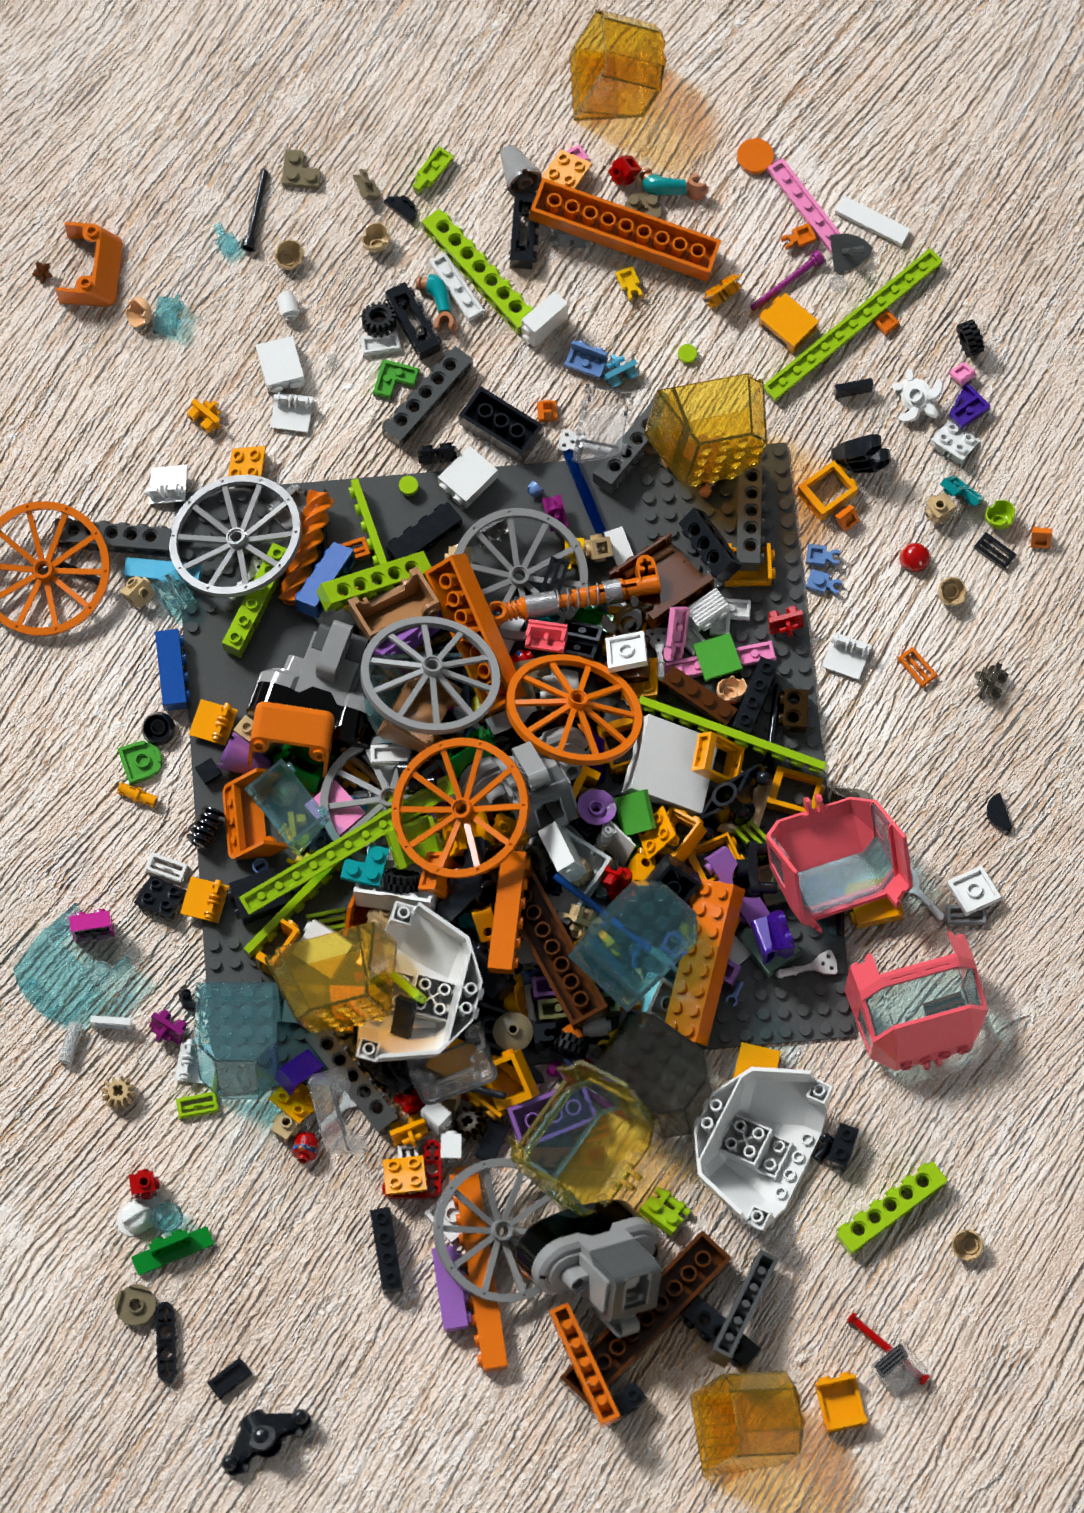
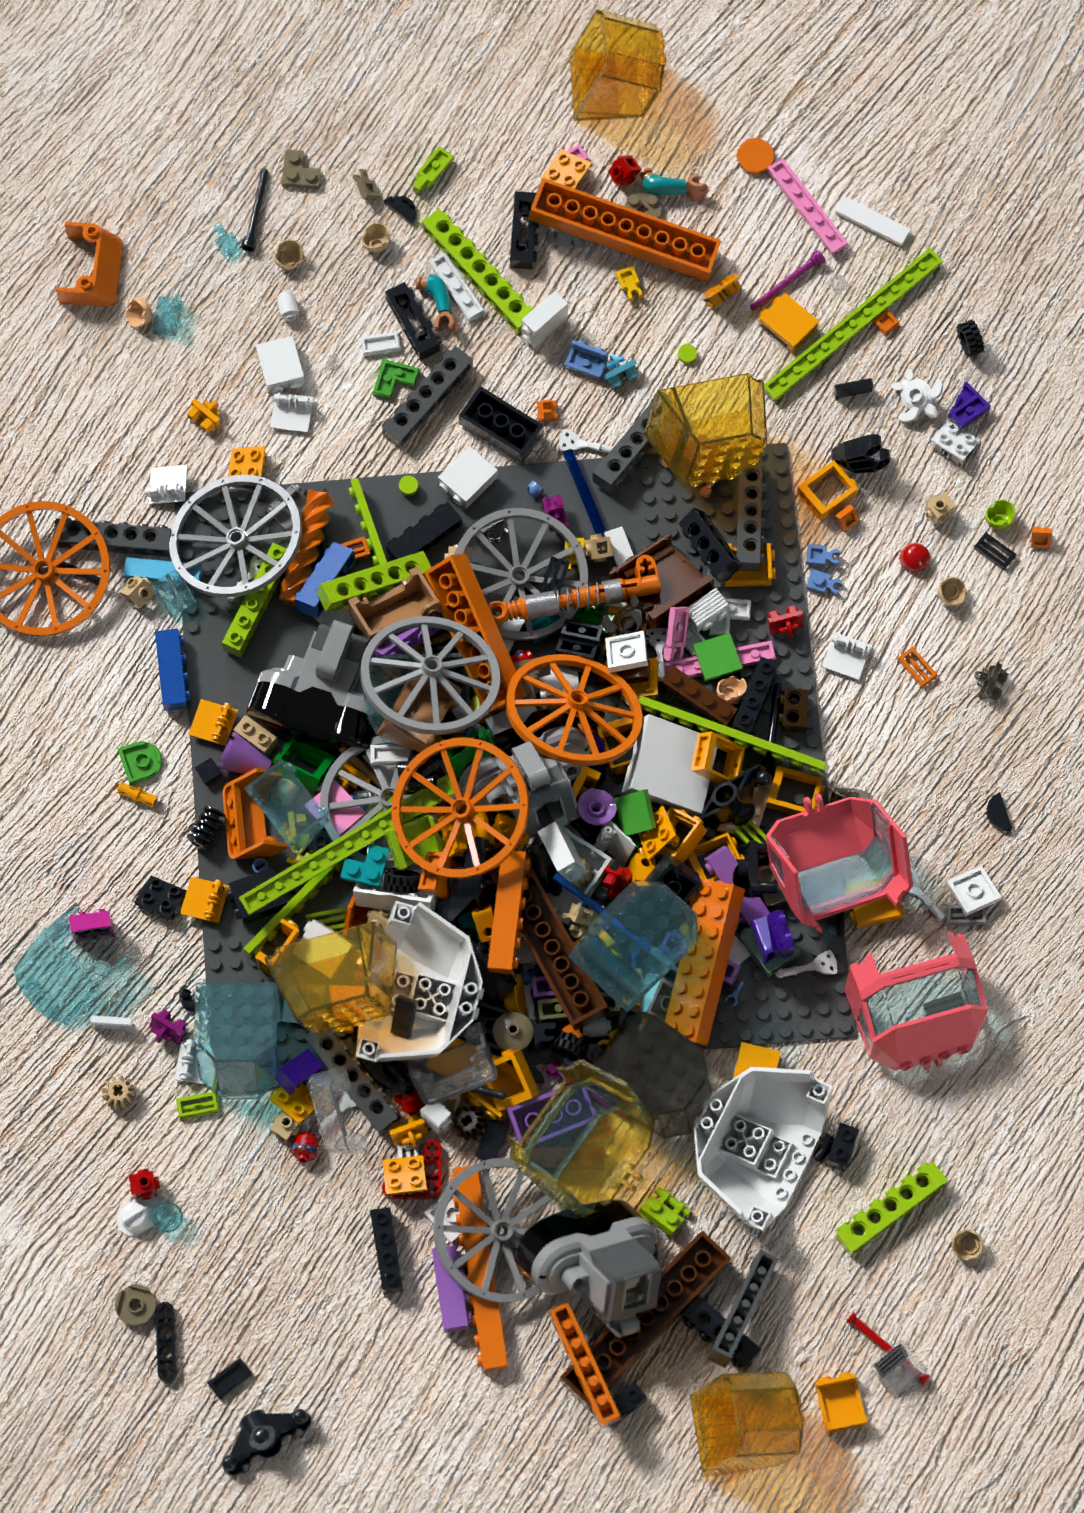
(42, 271): reddish brown plant -> none
(74, 1036): white piece -> none
(158, 728): black hat -> none
(172, 1248): green bracket -> none
(182, 874): white tile -> none
(293, 727): orange windscreen -> none
(375, 311): black tyre -> none
(408, 987): lime tile -> none
(446, 448): black hinge -> none
(451, 1149): white brick -> none
(519, 171): light grey cone -> none
(546, 636): coral hinge -> none
(602, 424): clear windscreen -> none
(801, 236): orange plate -> none
(848, 251): dark grey shield -> none
(955, 486): teal plate -> none
(962, 373): bright pink tile -> none

